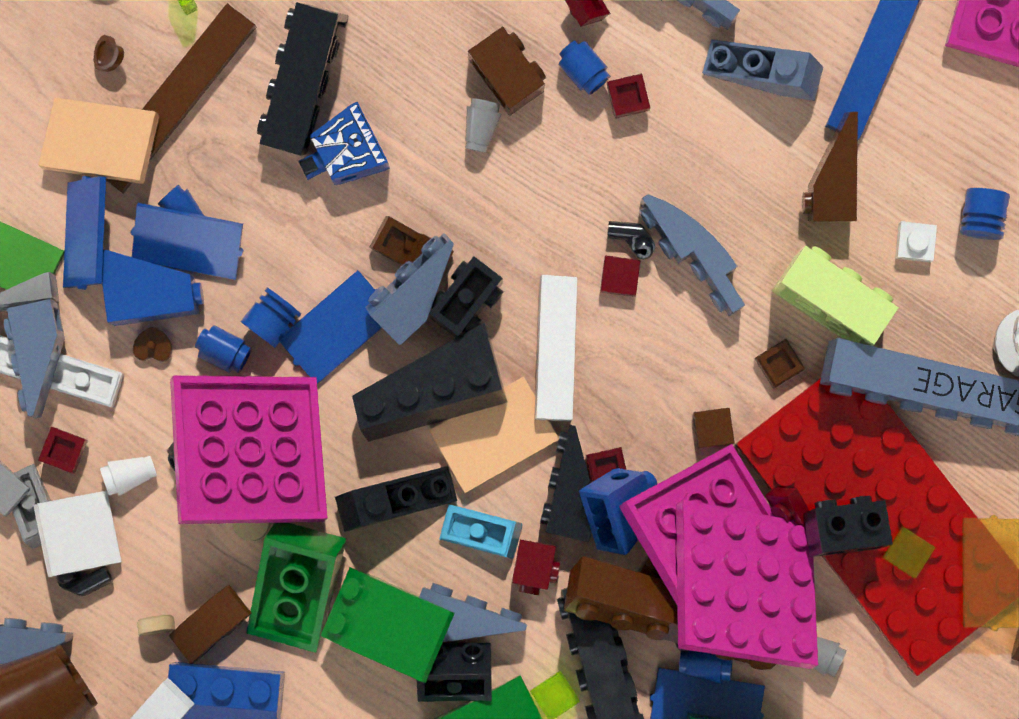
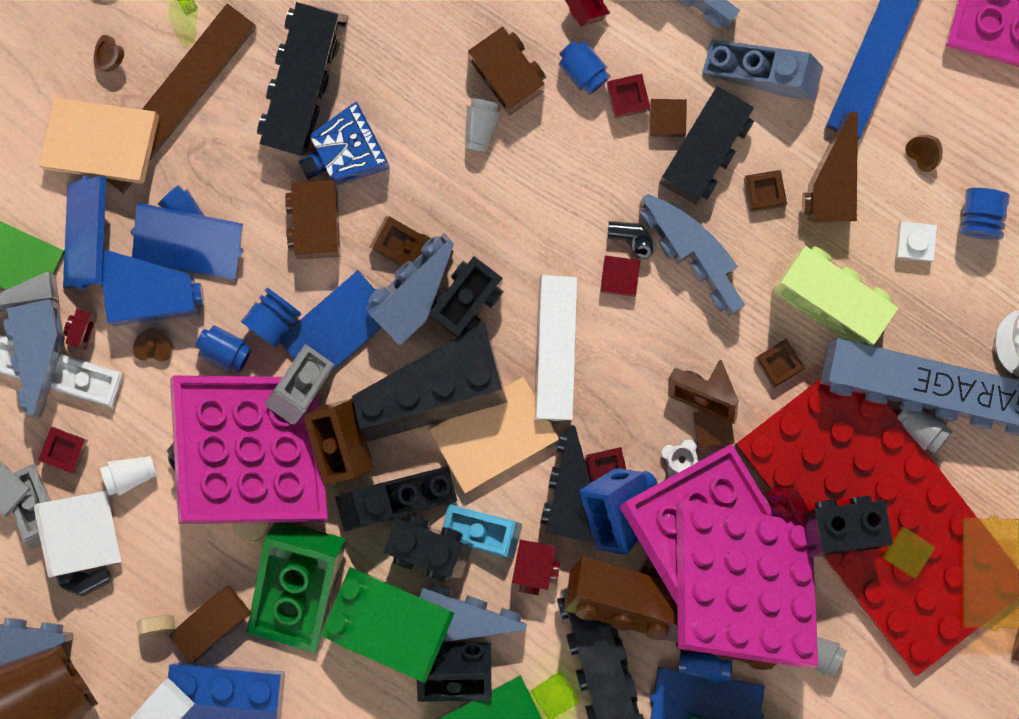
(79, 329): none -> dark red plate
(299, 384): none -> light grey slope
(314, 219): none -> reddish brown brick
(338, 442): none -> reddish brown brick
(438, 551): none -> black brick
(668, 117): none -> reddish brown tile
(671, 454): none -> white plate
(708, 146): none -> black brick
(710, 396): none -> reddish brown slope
(765, 191): none -> reddish brown tile
(925, 429): none -> light grey cone
(926, 151): none -> reddish brown piece

